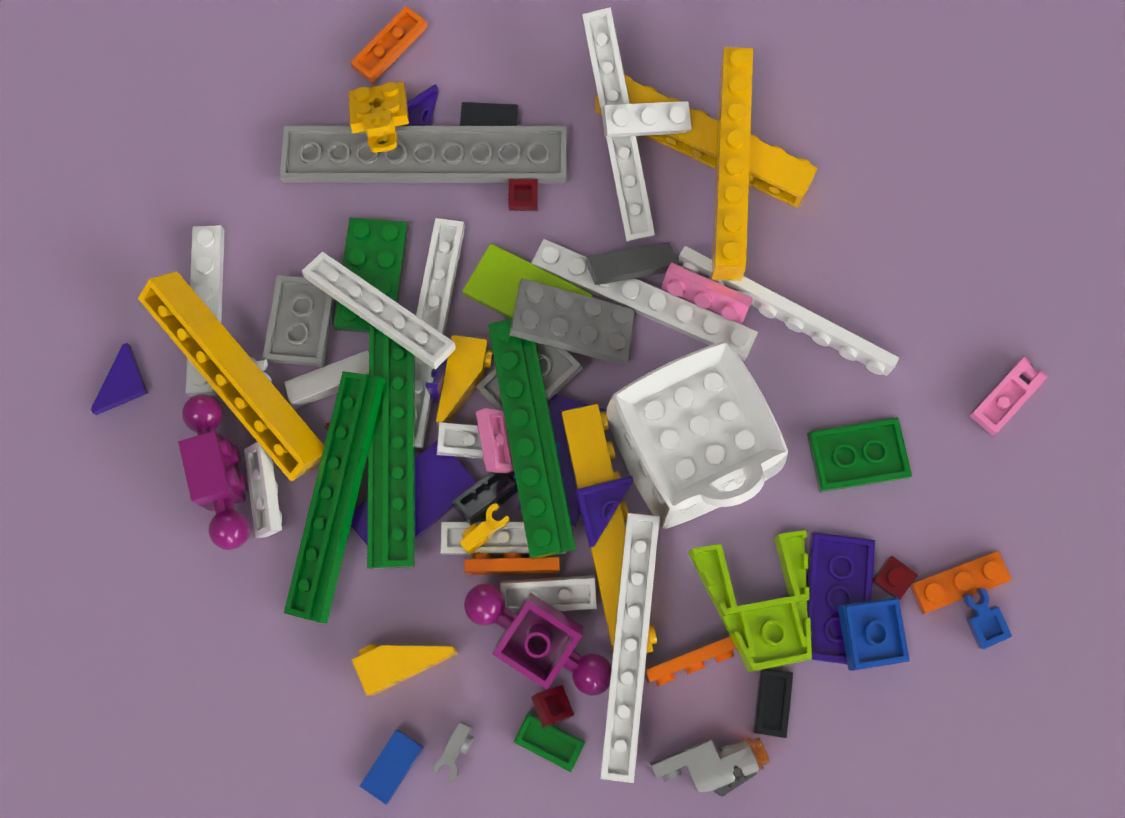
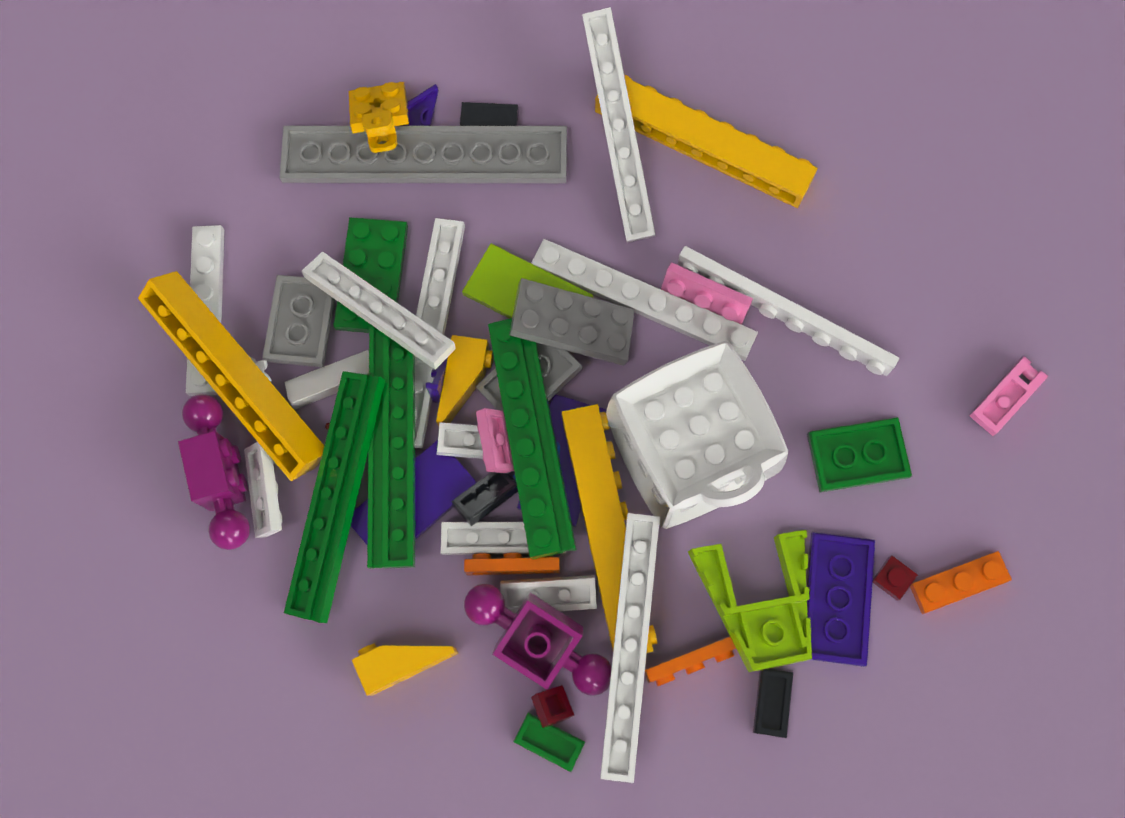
(121, 384): dark purple tile -> none
(389, 44): orange plate -> none
(391, 766): blue tile -> none
(459, 742): light grey plate -> none
(478, 535): yellow plate -> none
(523, 195): dark red plate -> none
(599, 504): dark purple tile -> none
(630, 263): dark grey tile -> none
(646, 119): white plate -> none
(714, 769): light grey plate -> none
(732, 165): yellow brick -> none
(873, 633): blue tile -> none
(987, 623): blue plate -> none

